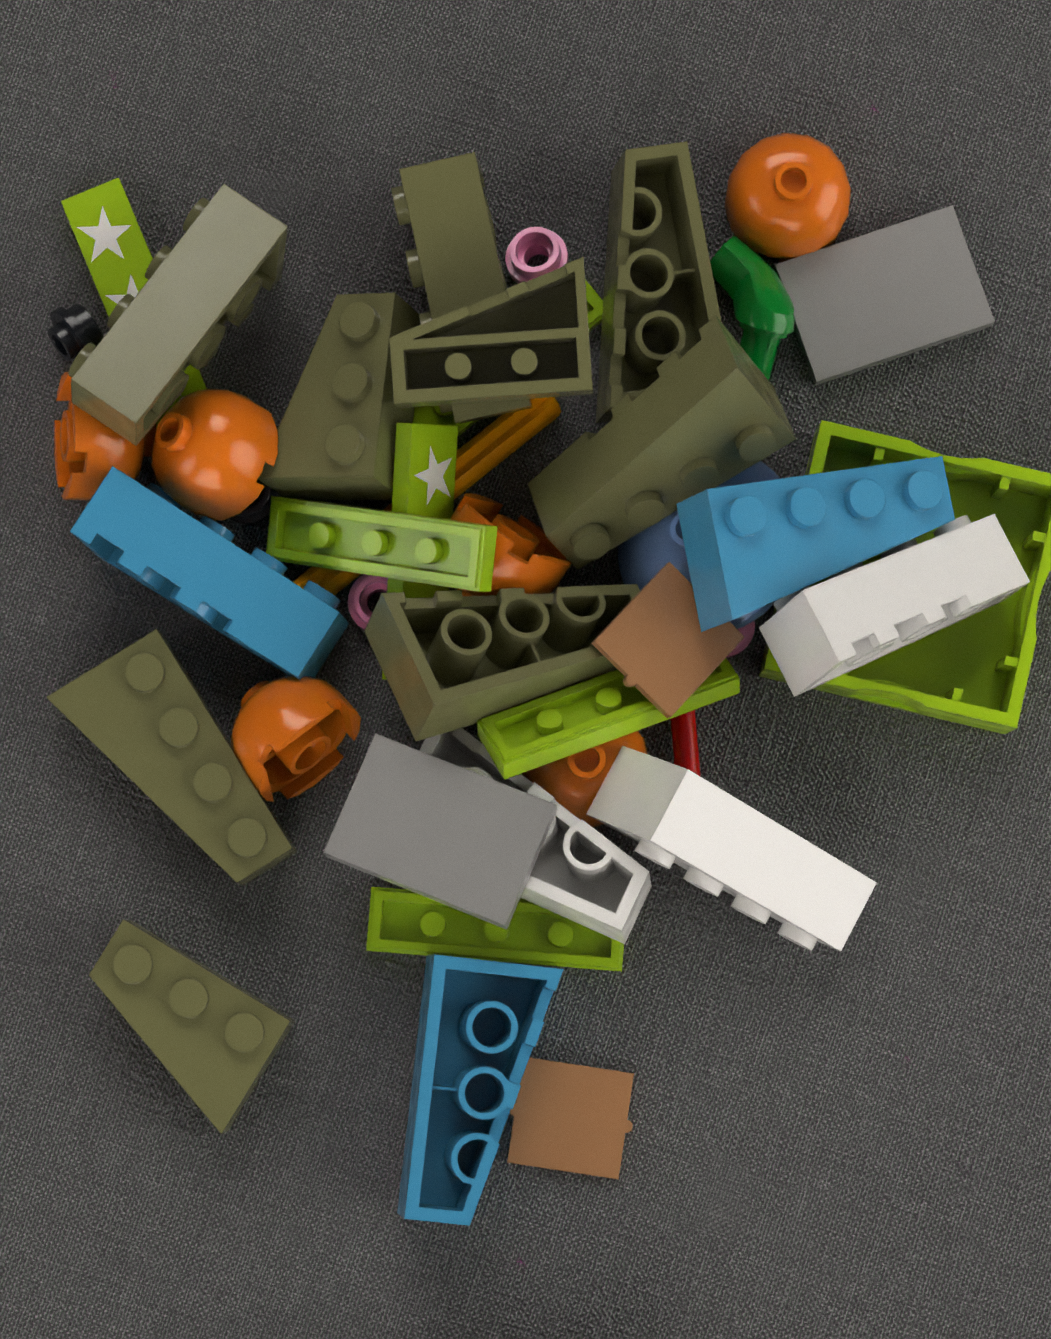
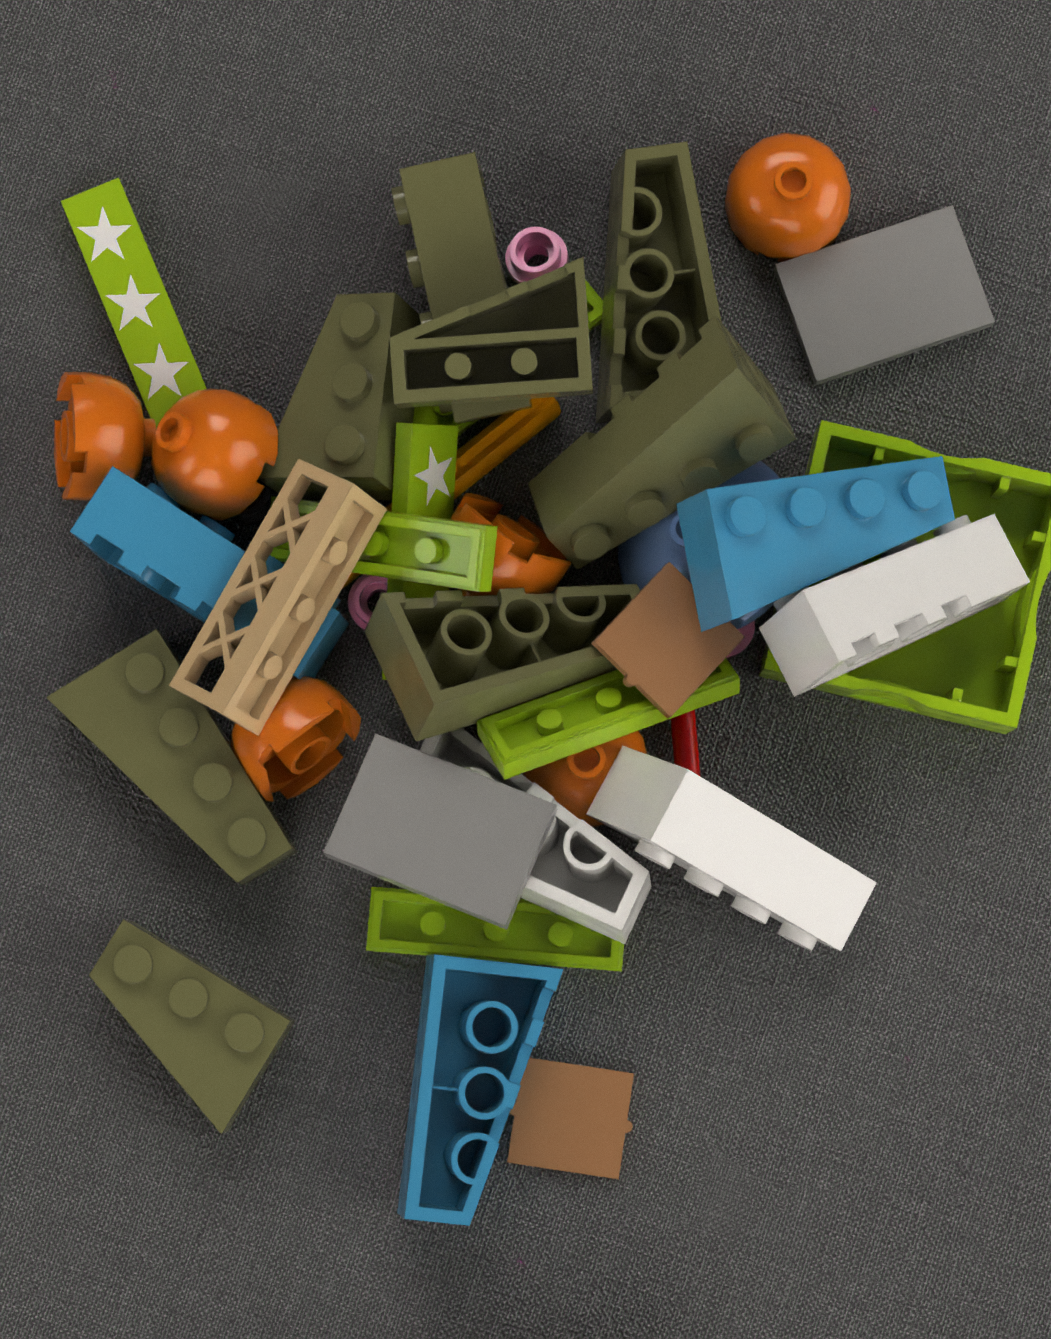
(73, 330): black plate -> none
(179, 313): olive wedge -> none
(288, 601): none -> tan fence
(758, 301): green arm -> none

